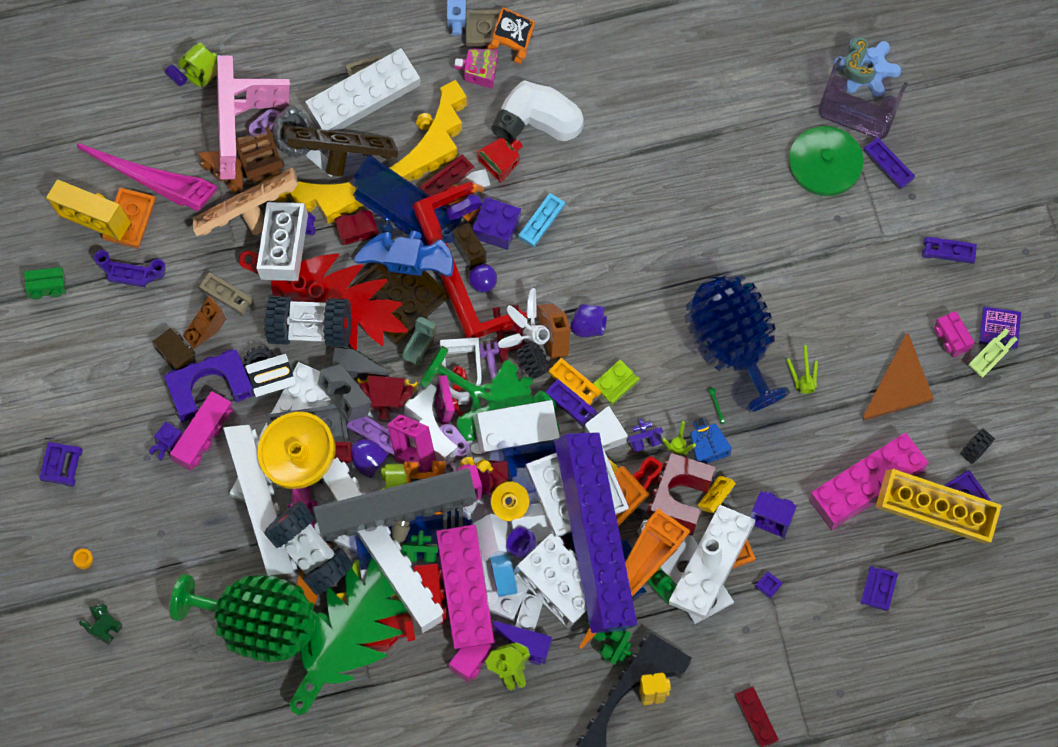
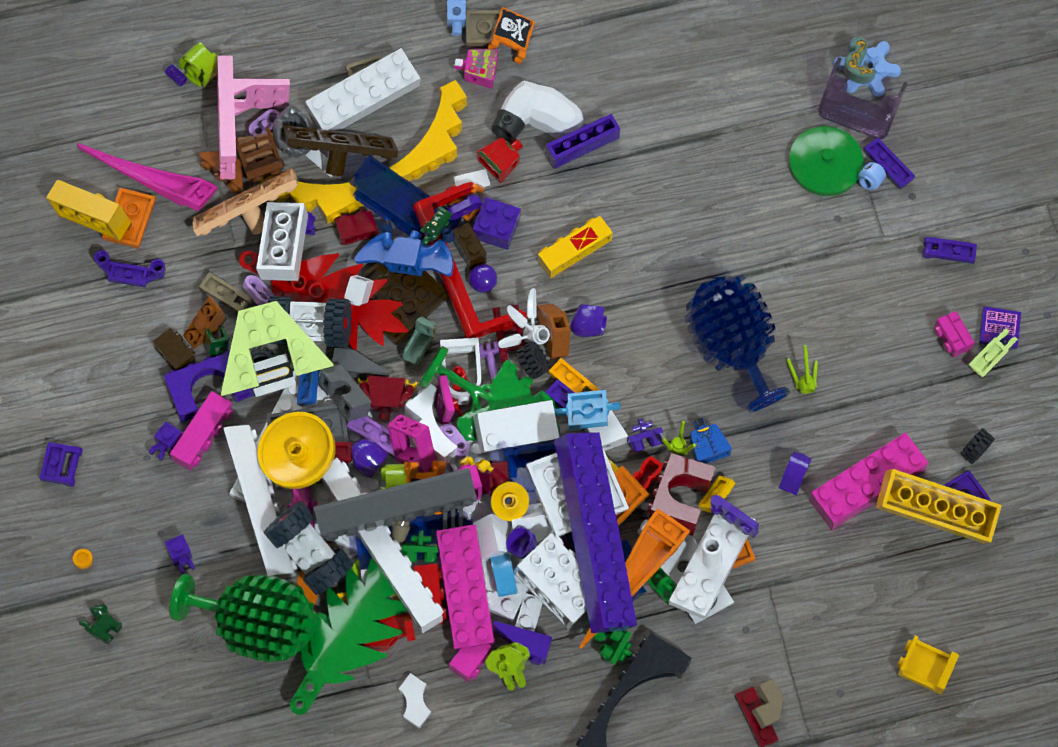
(45, 282): green brick -> none
(180, 552): none -> dark purple brick
(216, 346): none -> dark green window
(257, 289): none -> lavender plate
(263, 326): none -> yellowish green wing
(308, 388): none -> blue hinge
(358, 290): none -> white brick
(416, 710): none -> white tile
(424, 121): yellow plate -> none
(436, 225): none -> dark green animal
(448, 176): dark red plate -> none
(541, 220): medium azure plate -> none
(575, 246): none -> yellow brick
(582, 141): none -> dark purple brick
(587, 409): none -> dark azure plate
(616, 382): lime plate -> none
(654, 689): yellow brick -> none
(712, 391): green hinge -> none
(734, 516): none -> dark purple plate
(768, 585): dark purple tile -> none
(773, 513): dark purple brick -> none
(773, 699): none -> dark tan tile
(795, 473): none -> dark purple brick
(871, 176): none -> light blue head
(879, 588): dark purple plate -> none
(902, 384): dark orange tile -> none
(926, 665): none -> yellow panel

